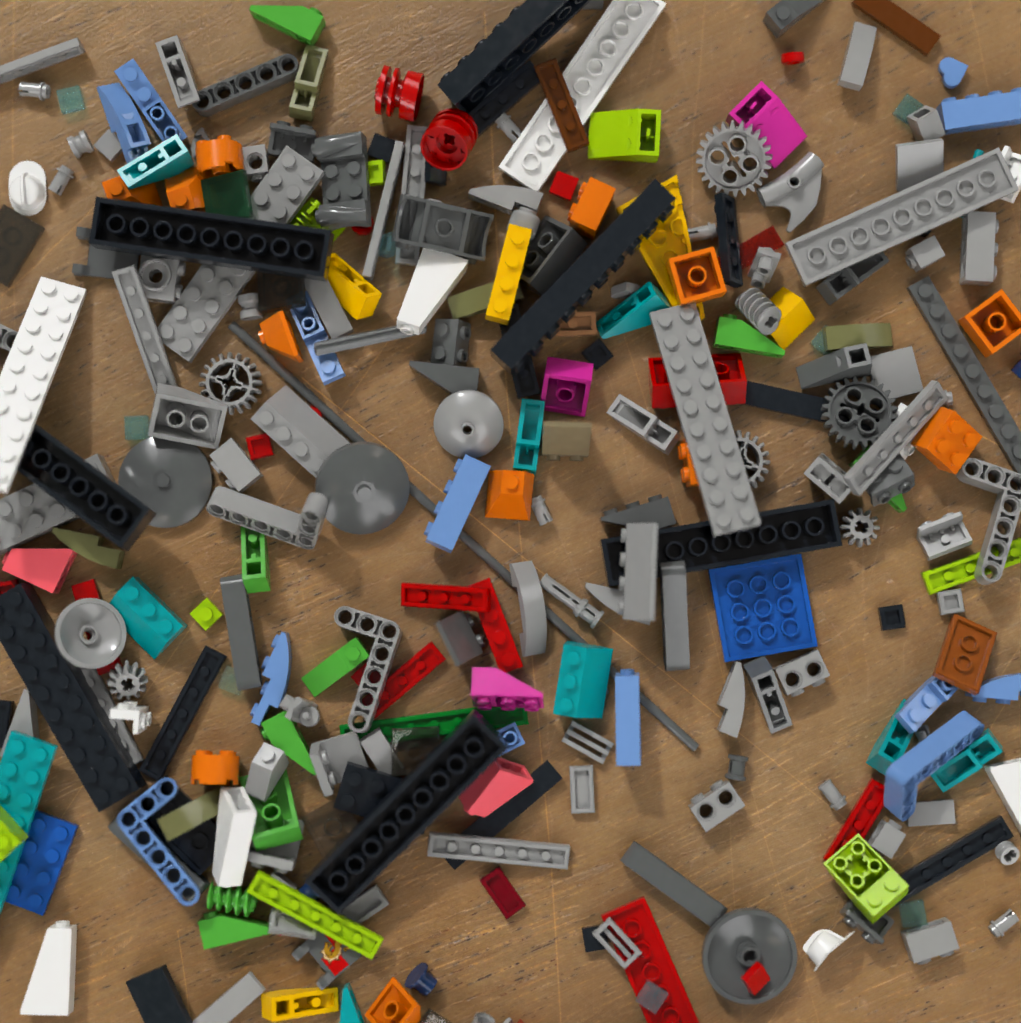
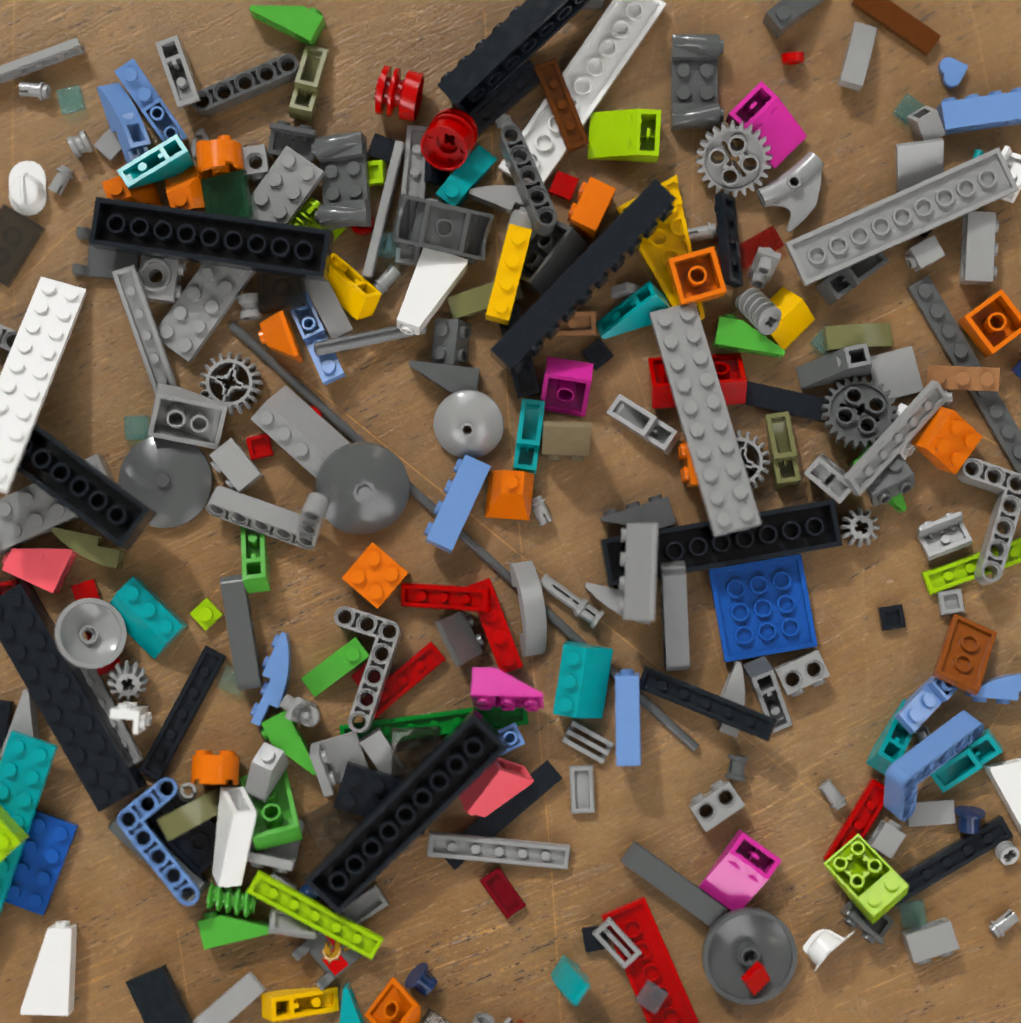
(187, 798): none -> light grey pin
(375, 575): none -> orange brick
(386, 279): none -> light grey pin
(468, 176): none -> teal slope
(527, 190): none -> dark grey beam
(570, 979): none -> teal slope
(695, 81): none -> dark grey piece
(707, 703): none -> black tile
(740, 871): none -> dark pink slope
(782, 450): none -> olive slope
(965, 377): none -> medium nougat plate
(969, 818): none -> dark blue piece

